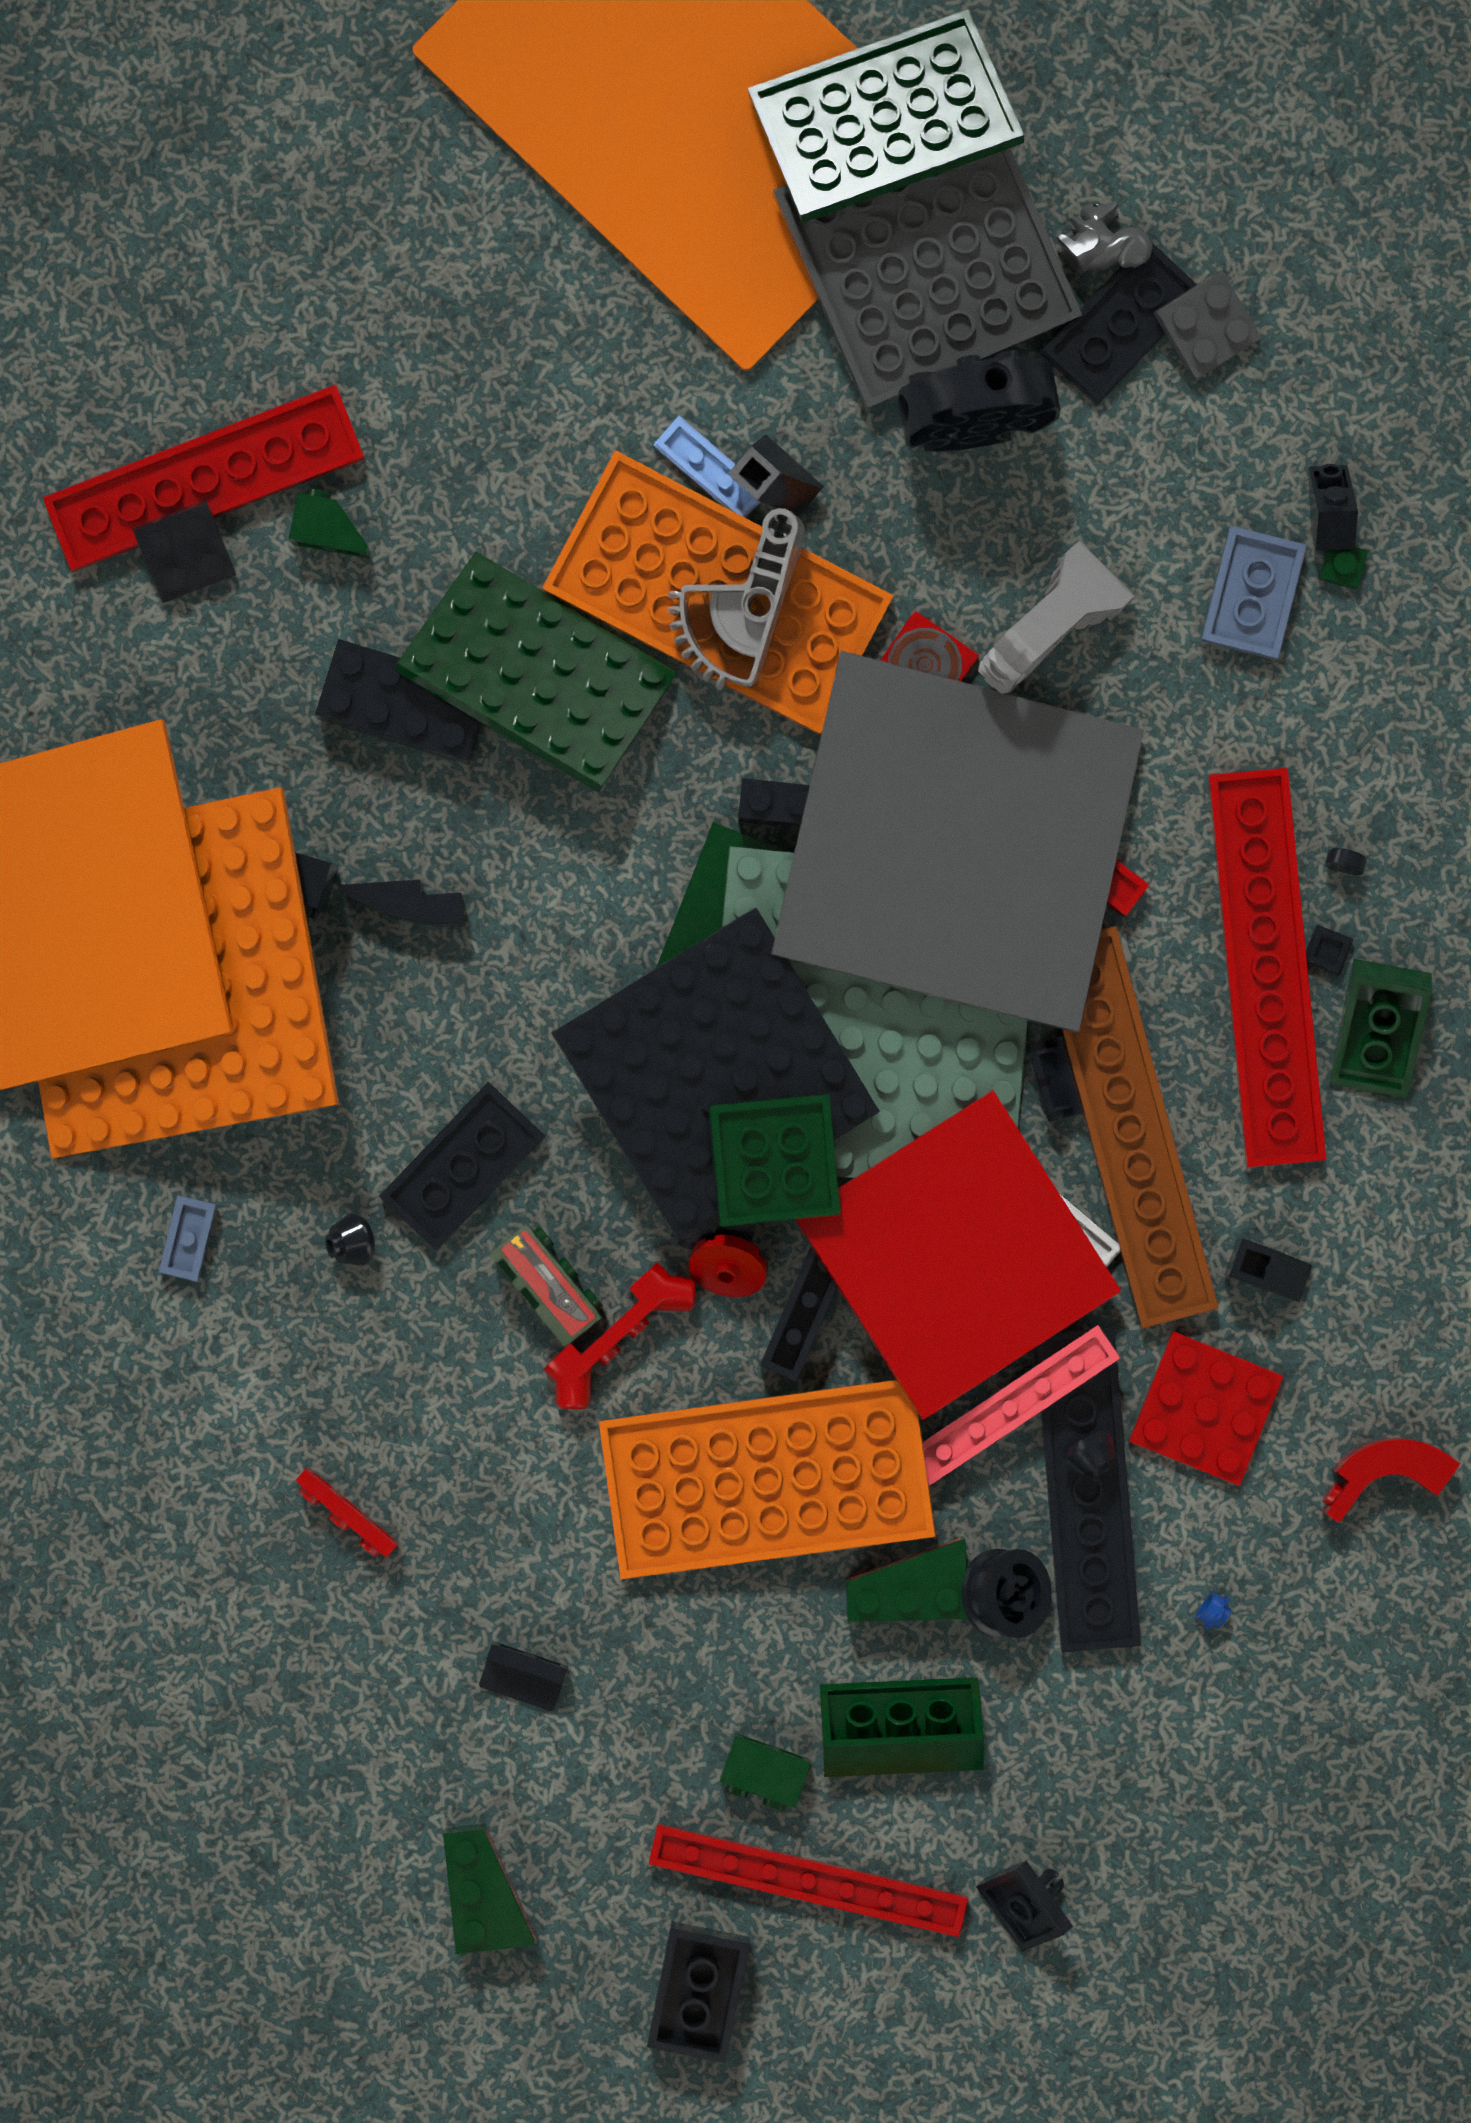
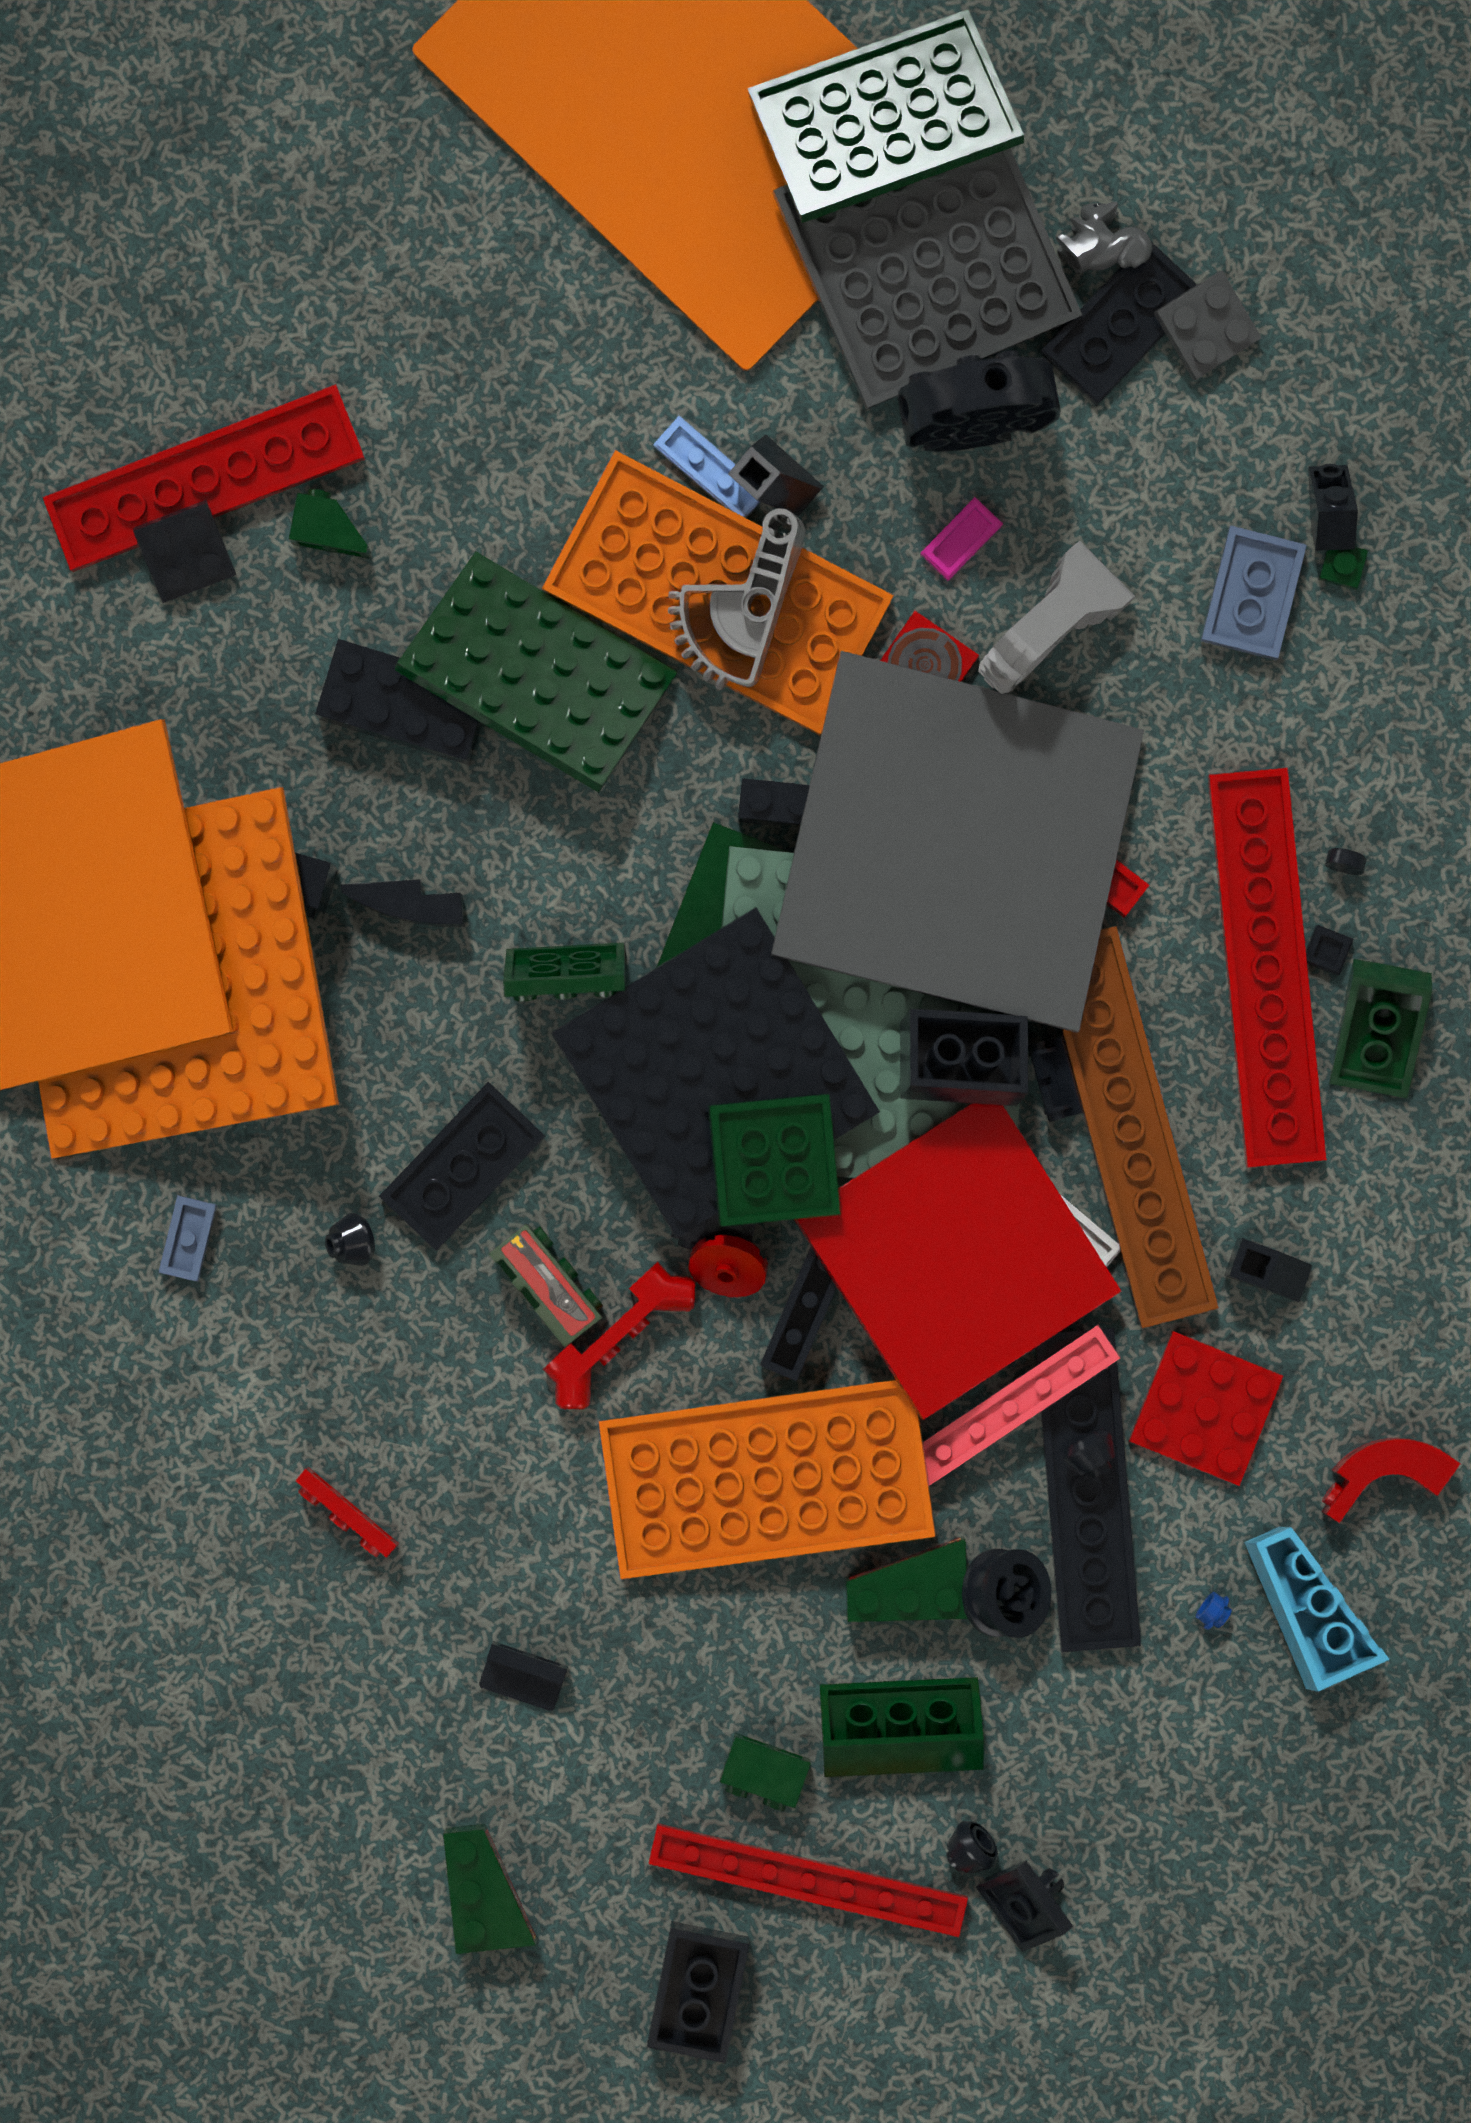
(564, 971): none -> dark green plate
(961, 539): none -> dark pink tile
(963, 1057): none -> black brick
(971, 1848): none -> black cone
(1311, 1612): none -> medium azure wedge

